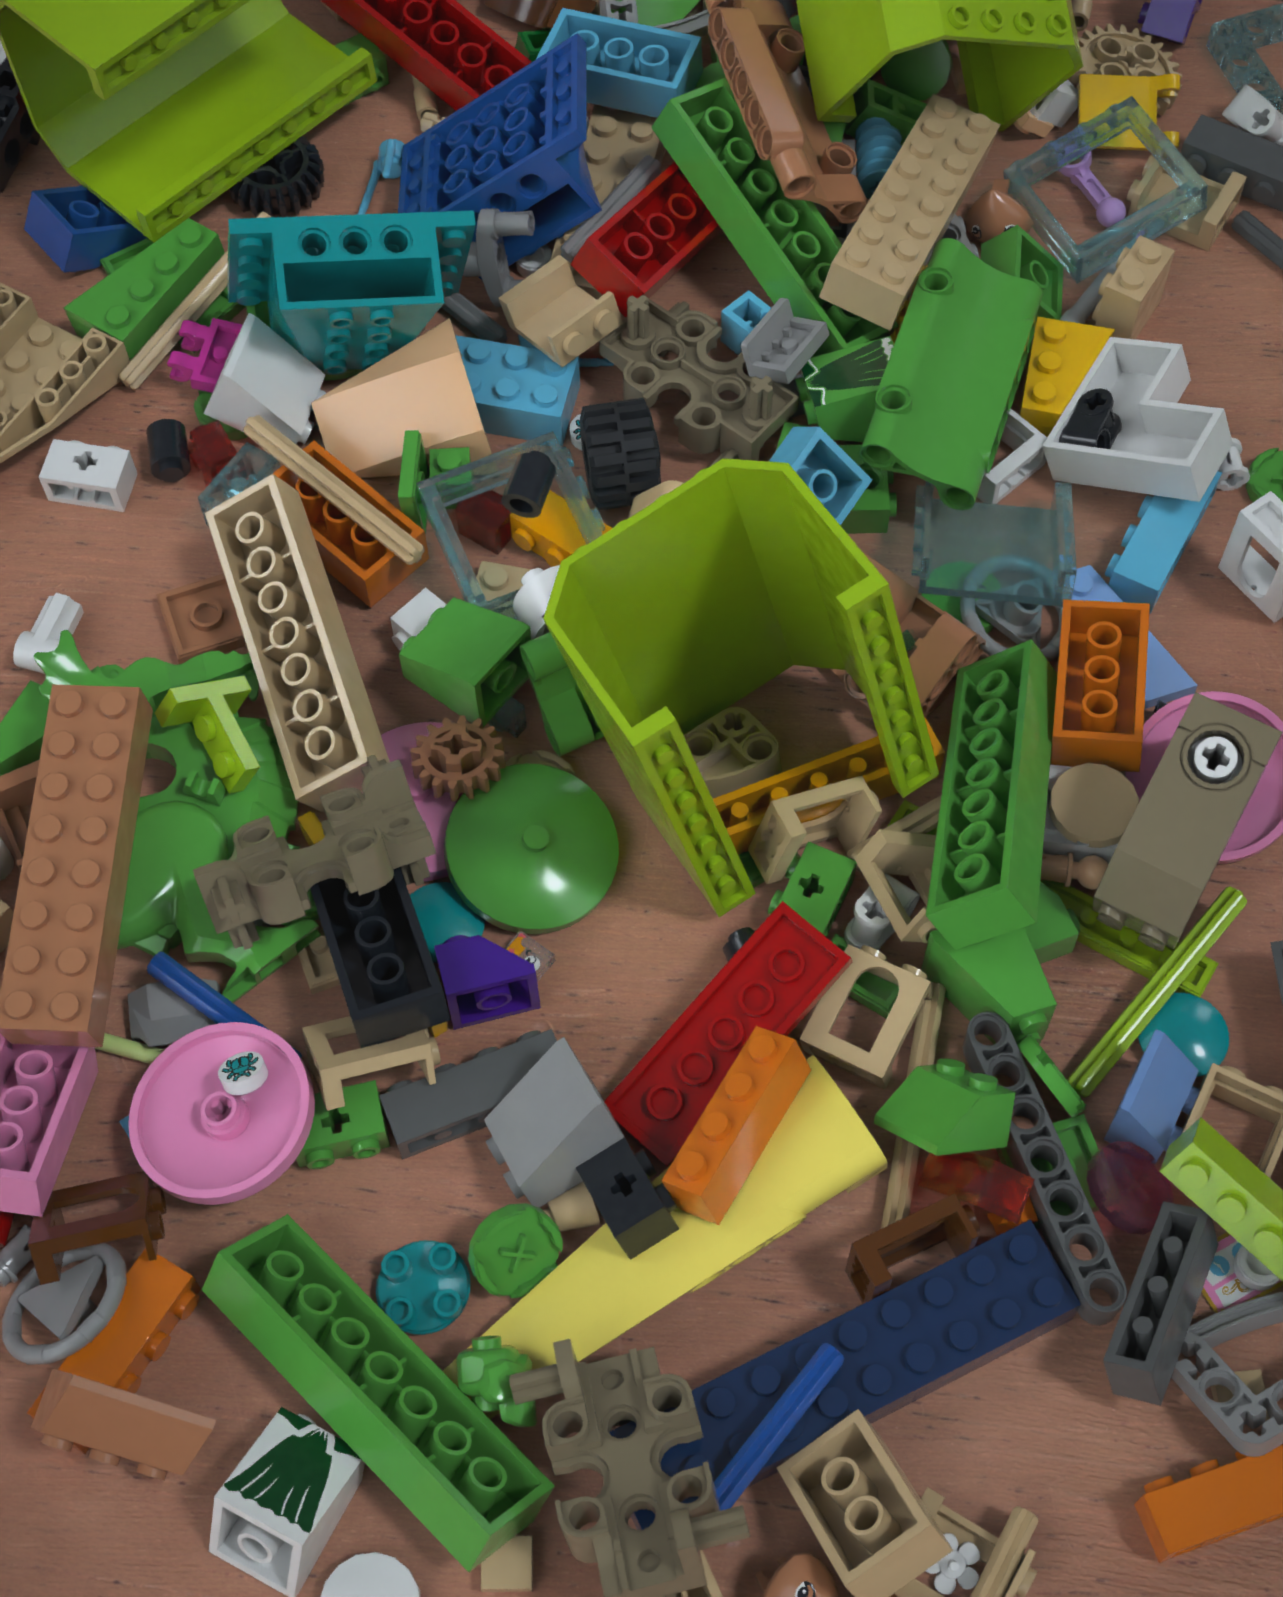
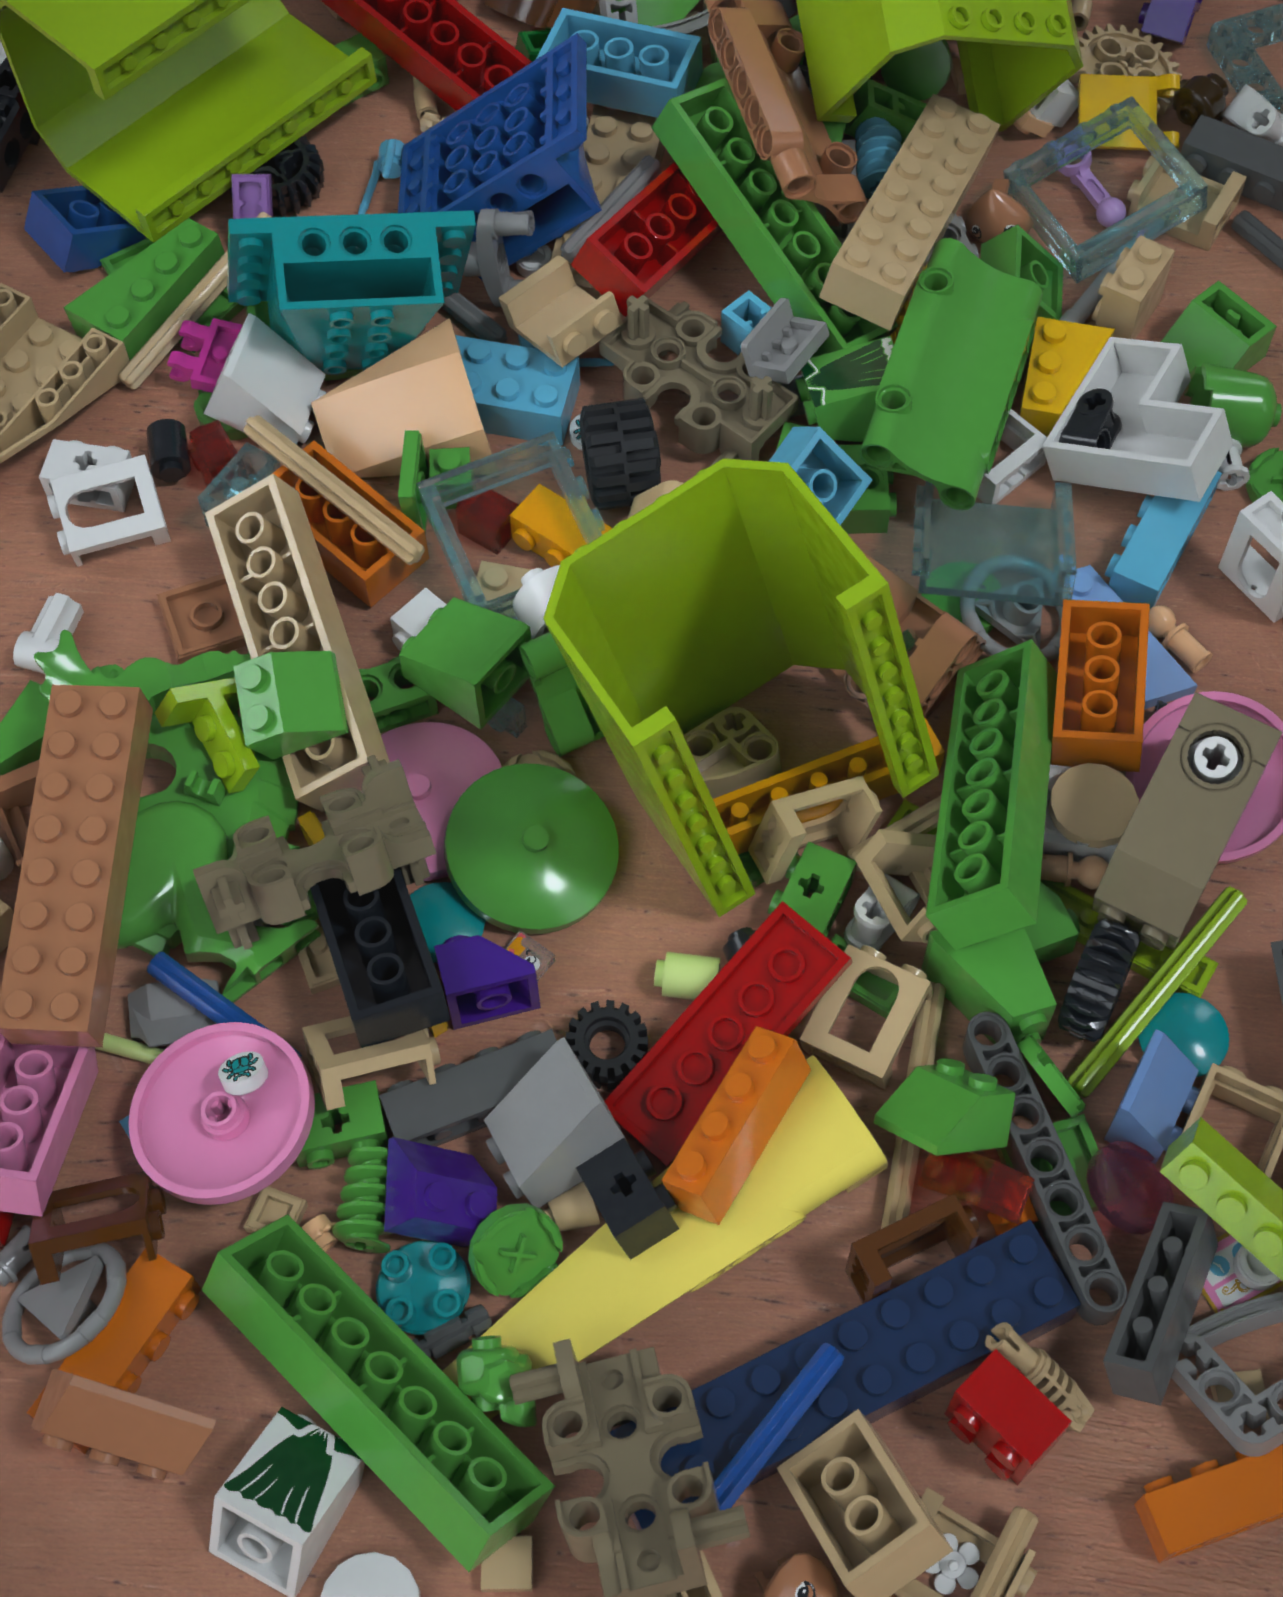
(80, 540): none -> white panel
(251, 195): none -> medium lavender plate
(273, 1205): none -> tan tile
(290, 701): none -> bright green slope
(321, 1232): none -> light nougat plate
(363, 1201): none -> bright green piece
(393, 704): none -> bright green brick
(435, 1193): none -> dark purple slope
(455, 1332): none -> dark grey axle
(458, 758): nougat gear -> none
(529, 484): black brick -> none
(611, 1019): none -> black tyre
(685, 974): none -> yellowish green brick
(1005, 1418): none -> red brick
(1043, 1373): none -> tan hinge
(1098, 980): none -> black gear
(1177, 638): none -> light nougat pin
(1200, 97): none -> dark brown head
(1221, 330): none -> bright green slope
(1245, 397): none -> bright green cylinder

